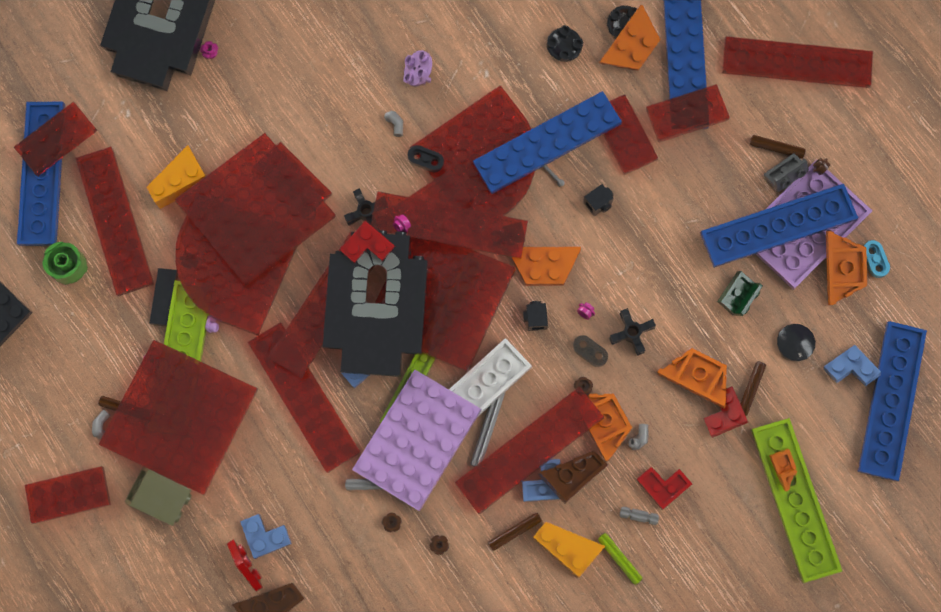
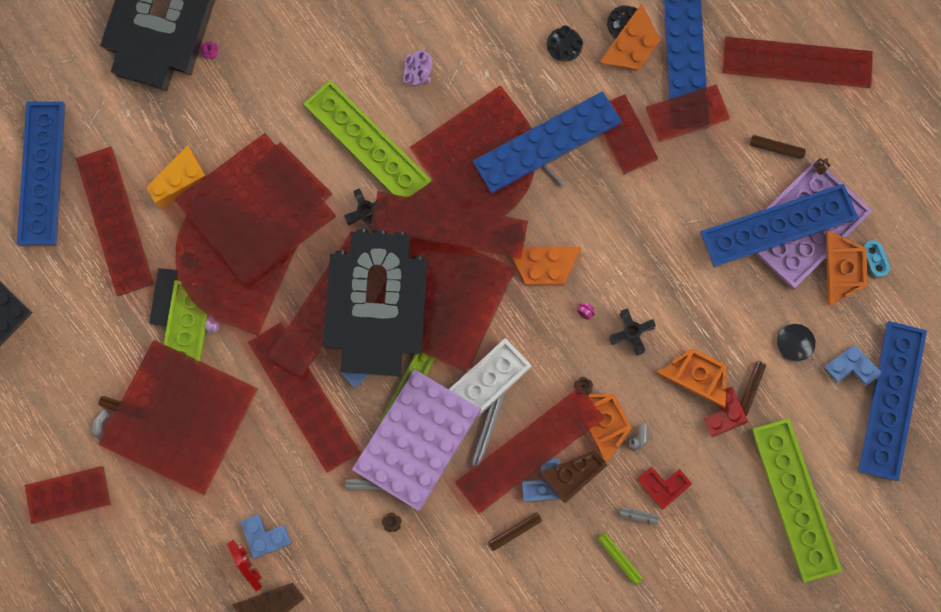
(55, 138): clear red plate -> none
(70, 271): bright green brick -> none
(158, 496): olive slope -> none
(366, 141): none -> lime plate
(366, 238): red plate -> none
(397, 121): light grey arm -> none
(401, 223): dark pink plate -> none
(426, 158): black plate -> none
(444, 544): reddish brown plate -> none
(536, 316): black brick -> none
(568, 548): light orange wedge -> none
(588, 353): clear smoke plate -> none
(599, 200): black brick -> none
(739, 294): dark green bracket -> none
(784, 467): orange slope -> none
(786, 172): dark grey bracket -> none

